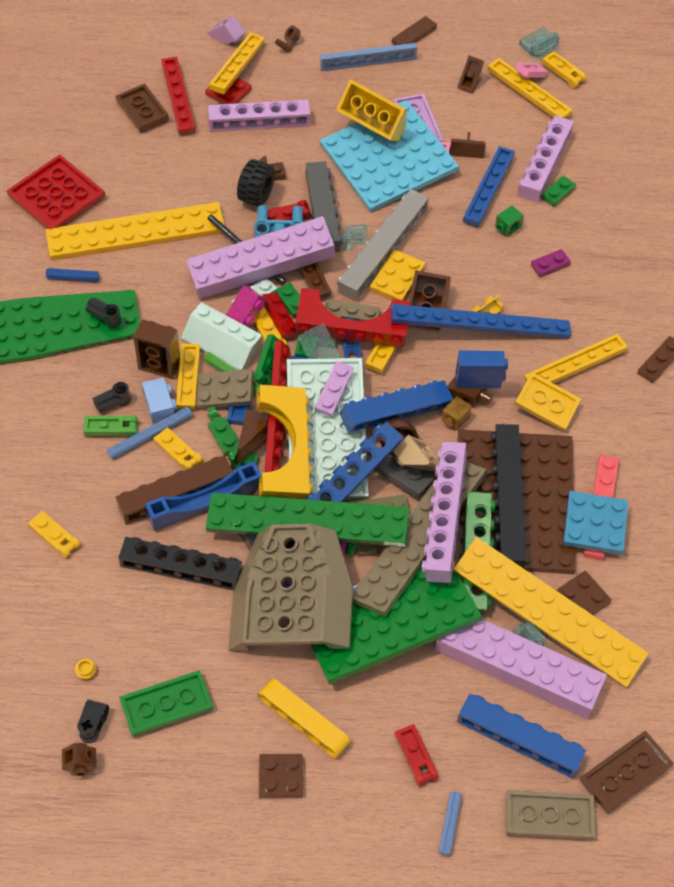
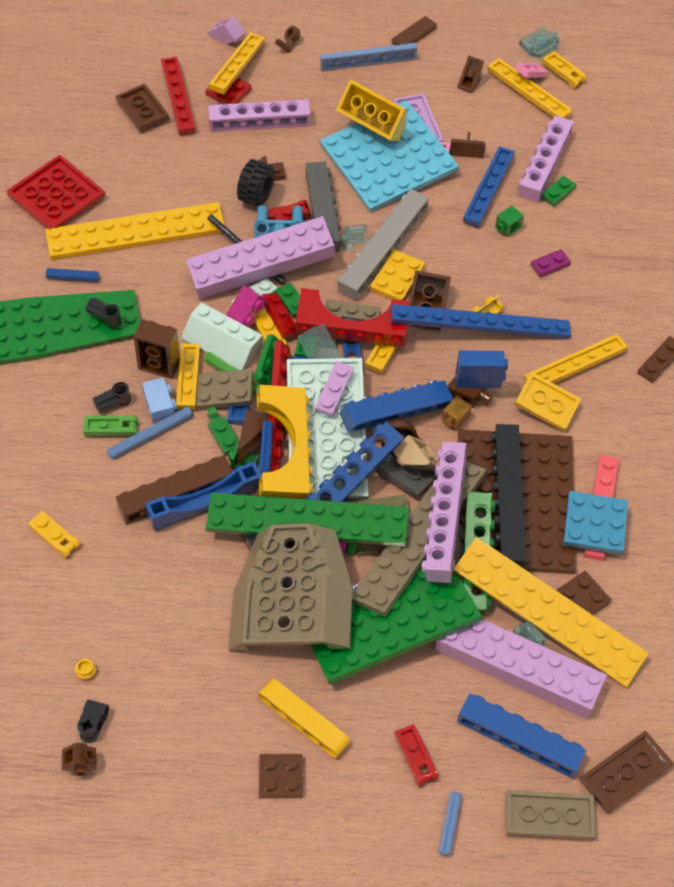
(166, 703): green plate -> none
(177, 449): yellow plate -> none
(188, 571): black brick -> none
(266, 443): none -> blue axle
(315, 280): reddish brown plate -> none

